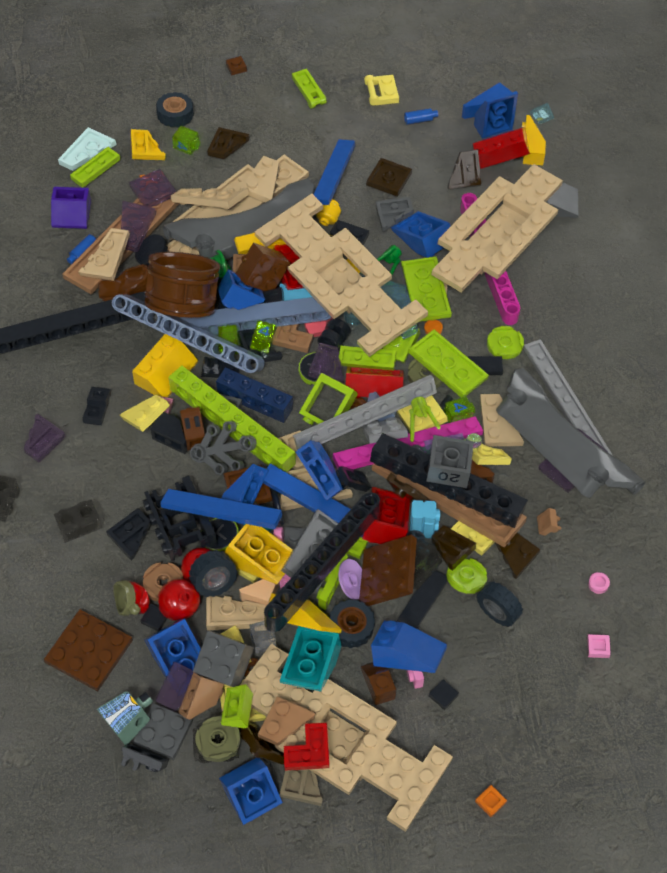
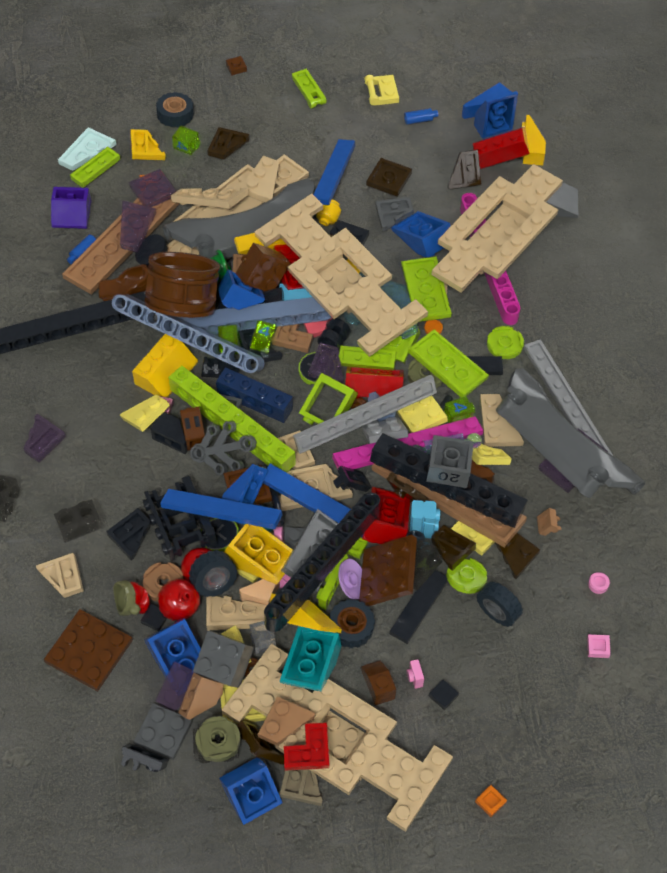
(63, 574): none -> tan wing
(96, 406): black slope -> none
(107, 258): tan wing -> none
(126, 715): torso -> none
(237, 706): lime slope -> none
(320, 468): blue slope -> none
(391, 255): green plant -> none
(406, 648): blue slope -> none
(420, 408): lime plant -> none
(542, 113): clear light blue slope -> none

